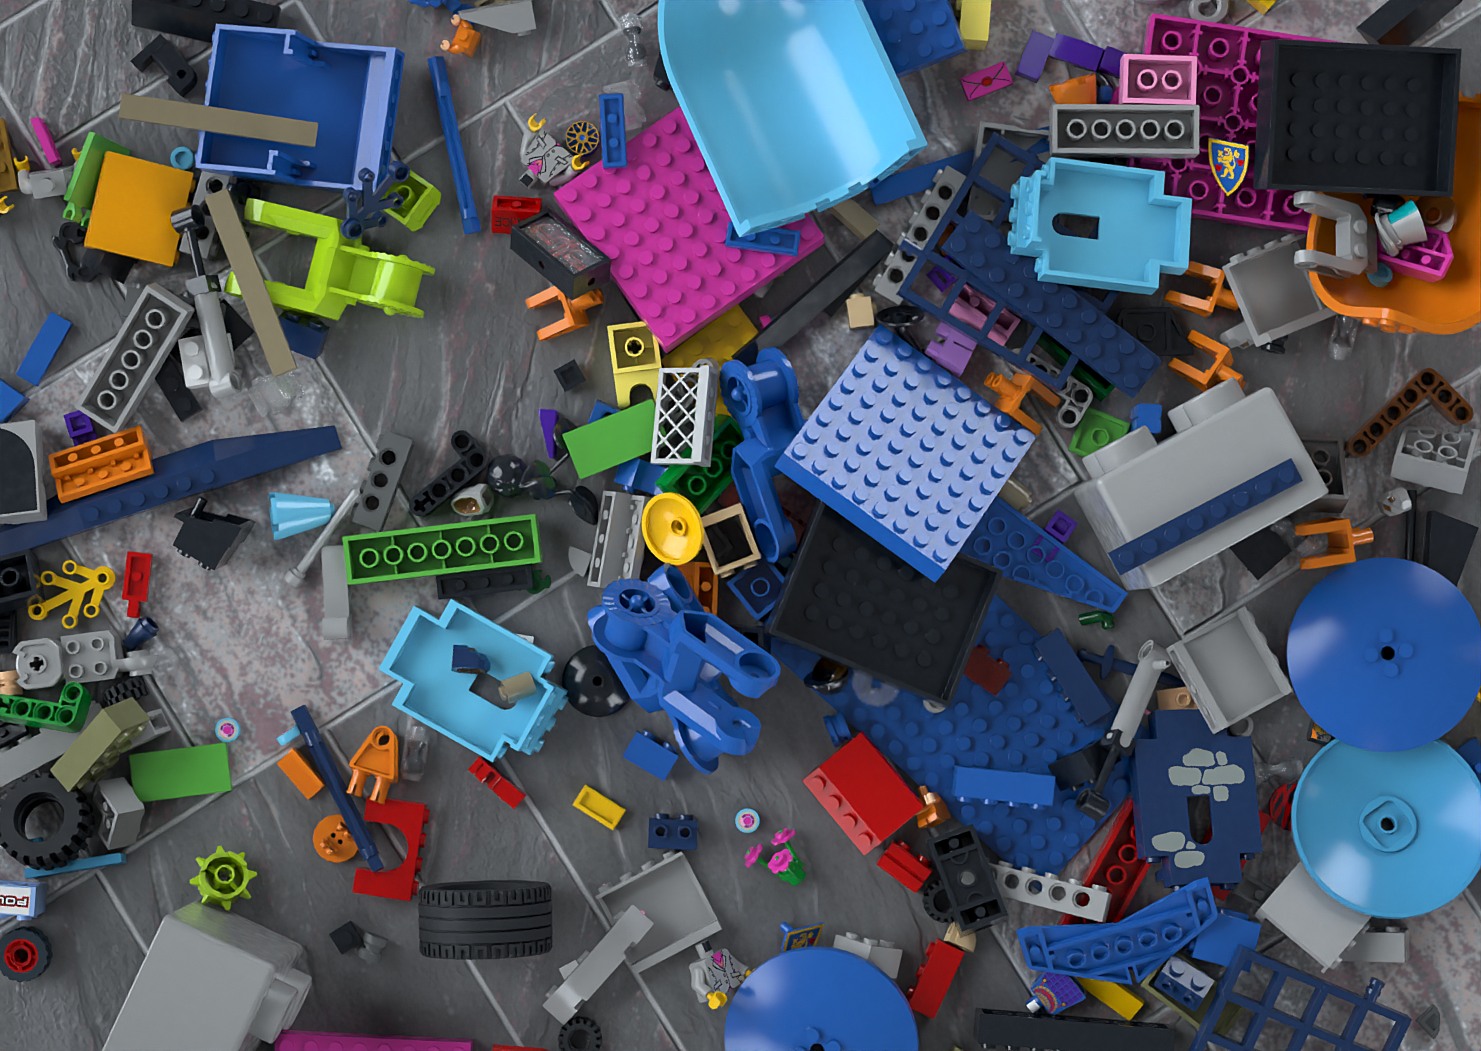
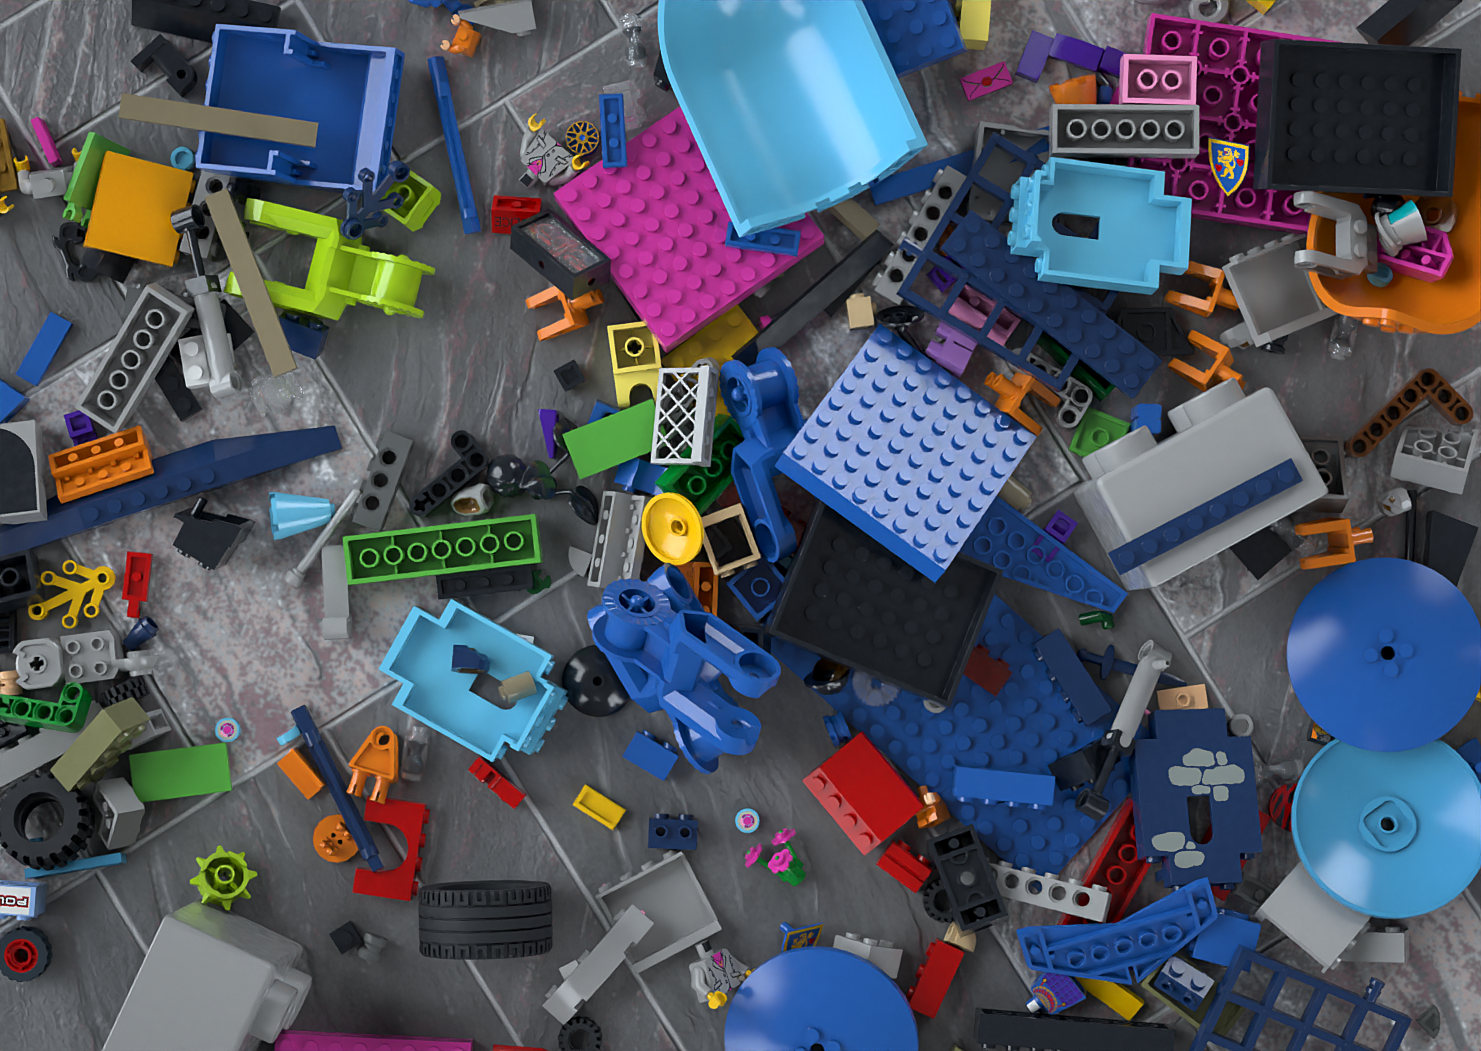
(1229, 669): light grey panel -> none

